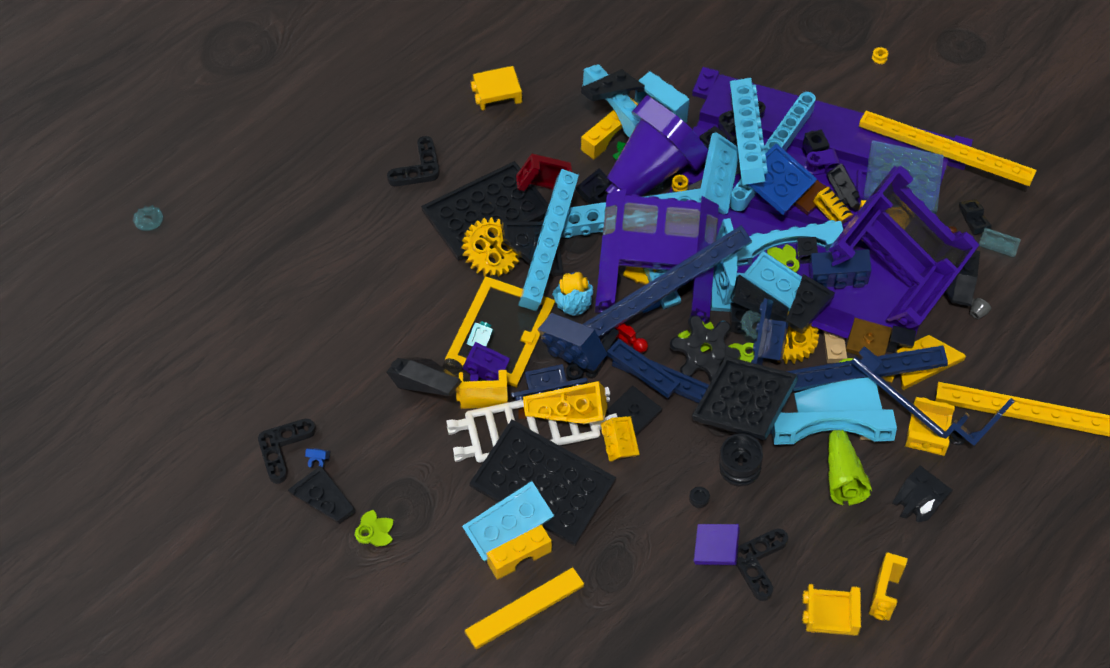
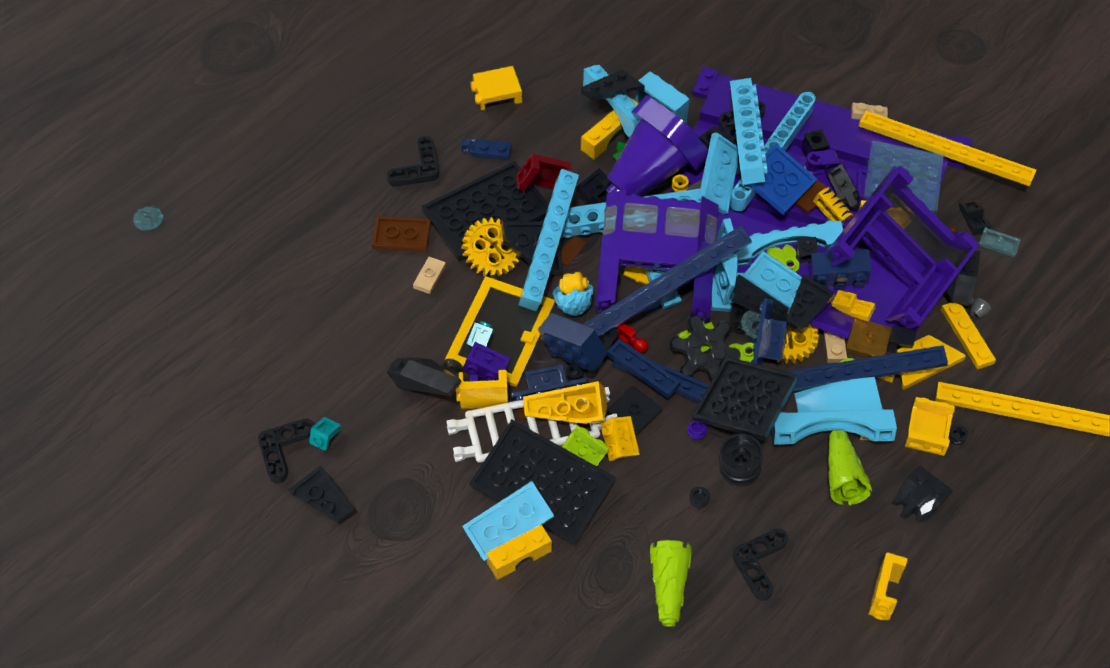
(317, 454): blue tile -> none
(323, 432): none -> teal bracket
(376, 527): lime plate -> none
(401, 234): none -> reddish brown tile
(429, 275): none -> tan plate
(487, 148): none -> dark blue hinge
(524, 608): yellow tile -> none
(571, 249): none -> reddish brown sticker
(585, 446): none -> lime bracket
(670, 573): none -> lime cone
(697, 430): none -> dark purple plate
(716, 544): dark purple tile -> none
(832, 611): yellow panel -> none
(850, 305): none -> yellow slope
(859, 109): none -> tan plate
(871, 362): dark blue piece -> none
(880, 59): yellow bush -> none
(968, 335): none -> yellow plate

